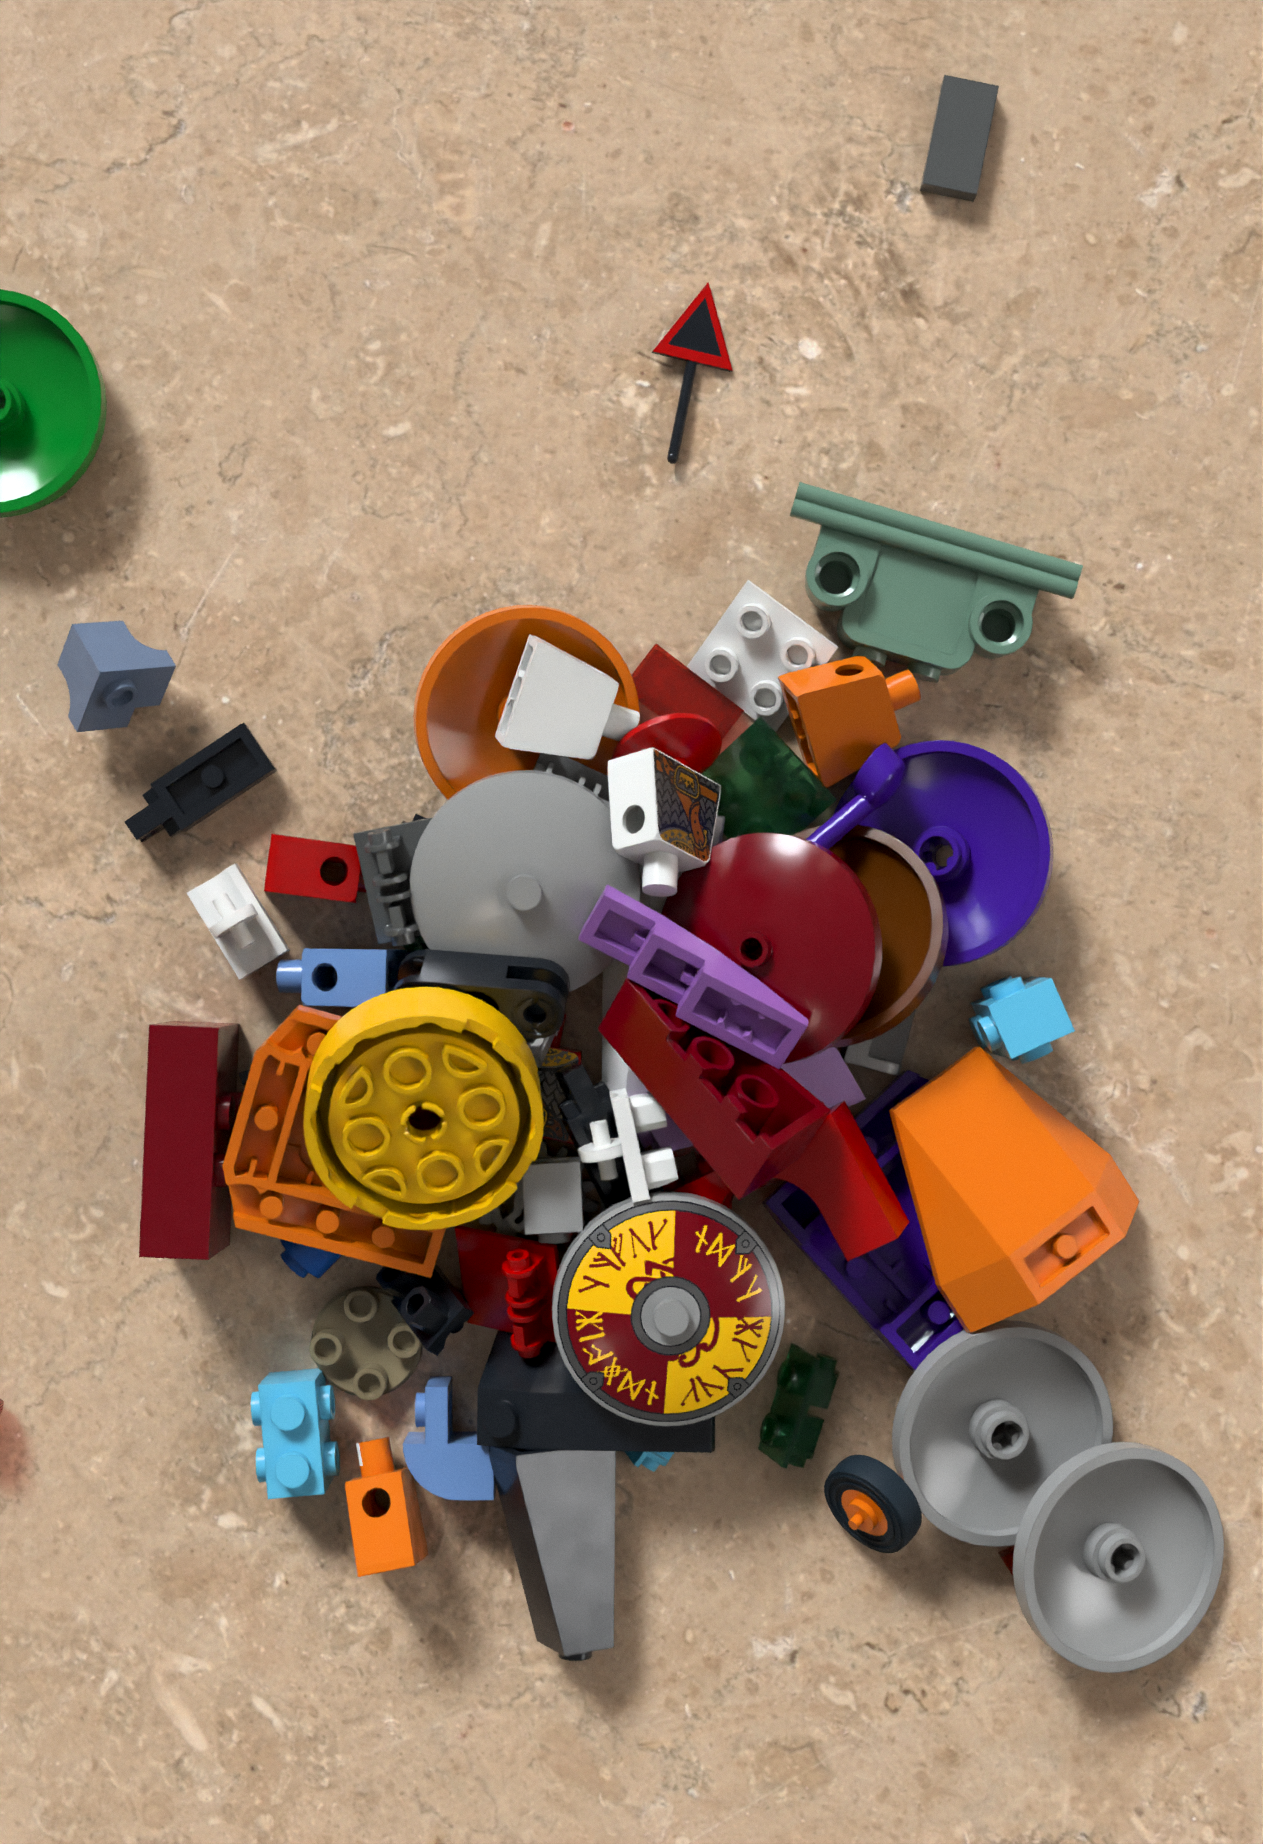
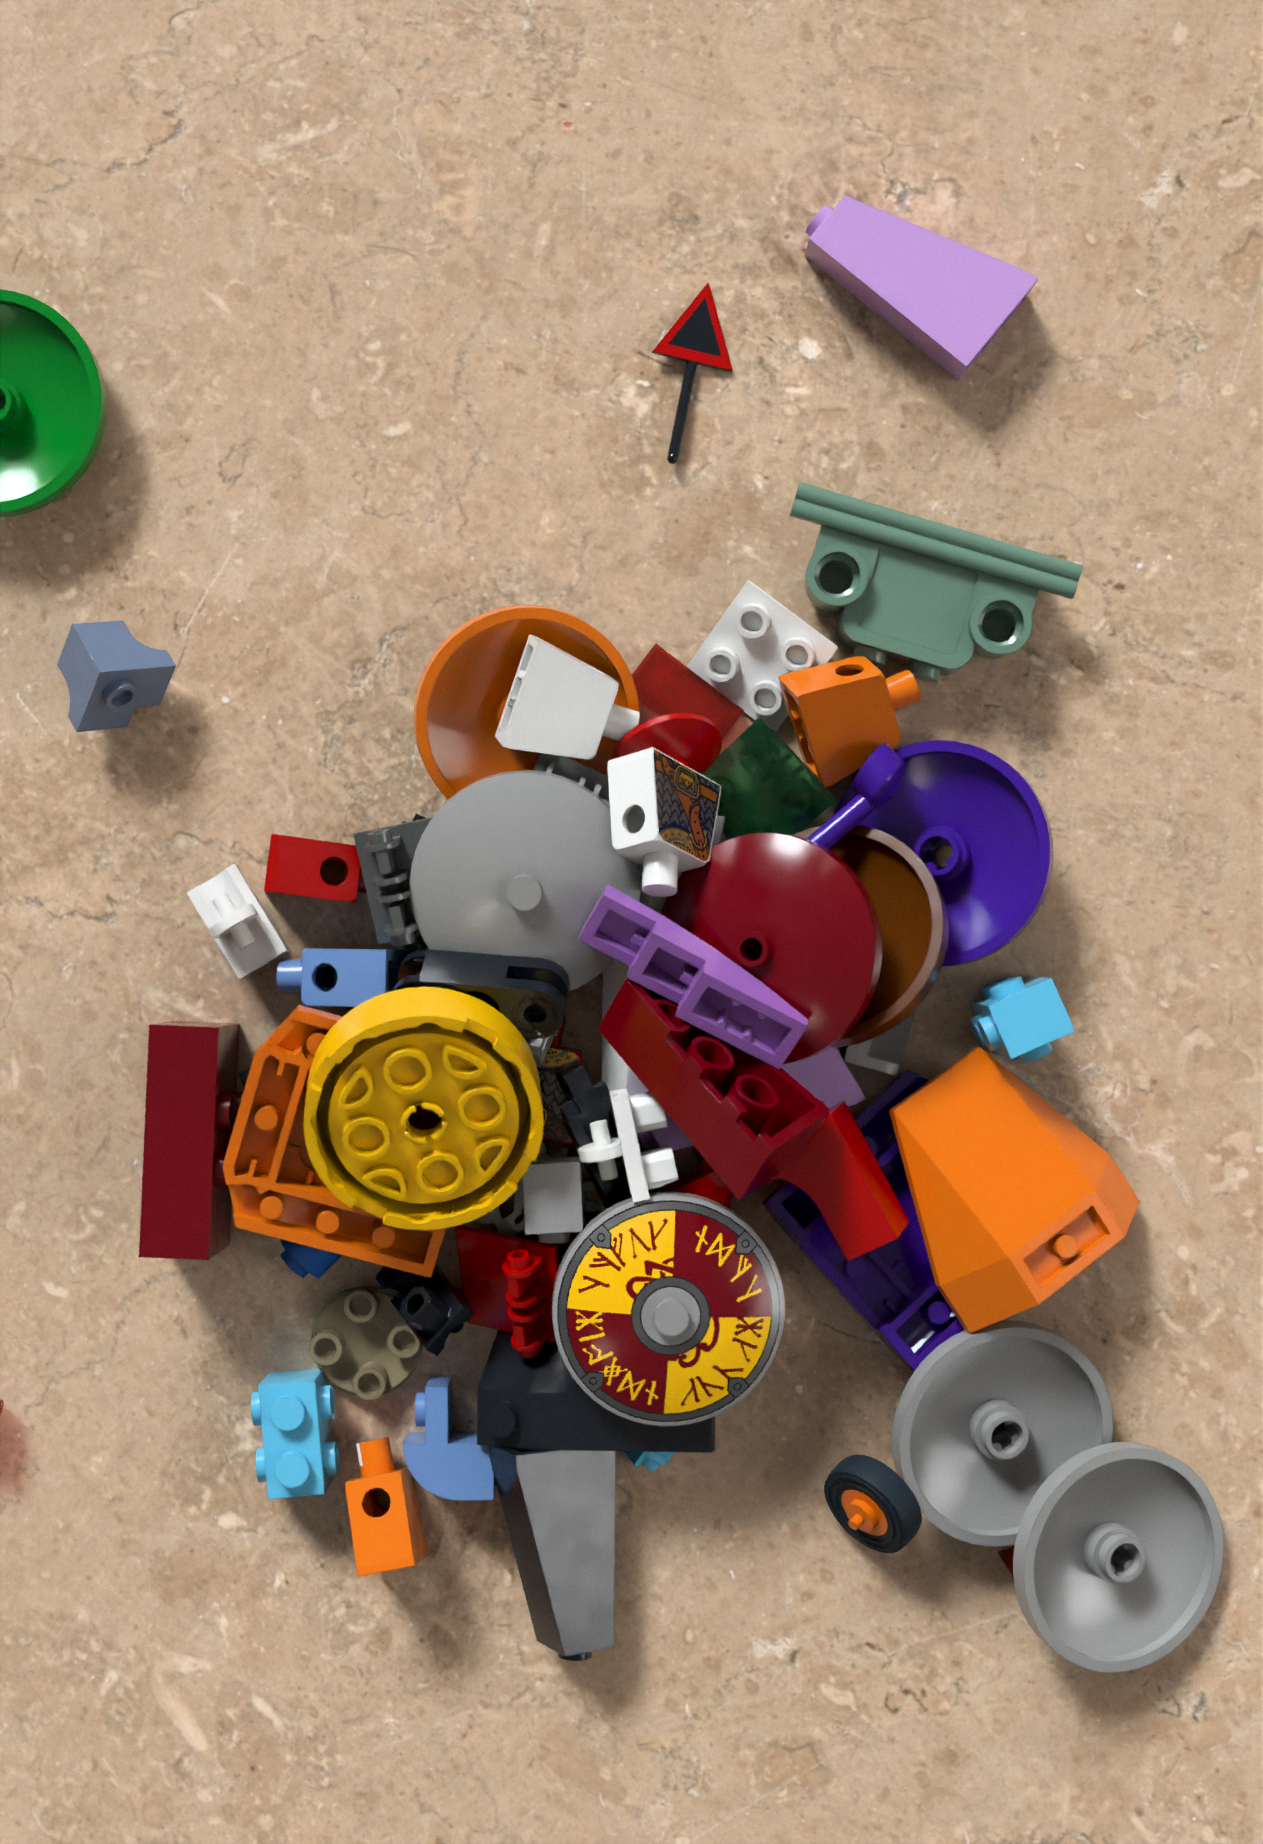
(202, 785): black hinge -> none
(787, 1430): clear green hinge -> none
(918, 281): none -> lavender slope
(959, 138): dark grey tile -> none

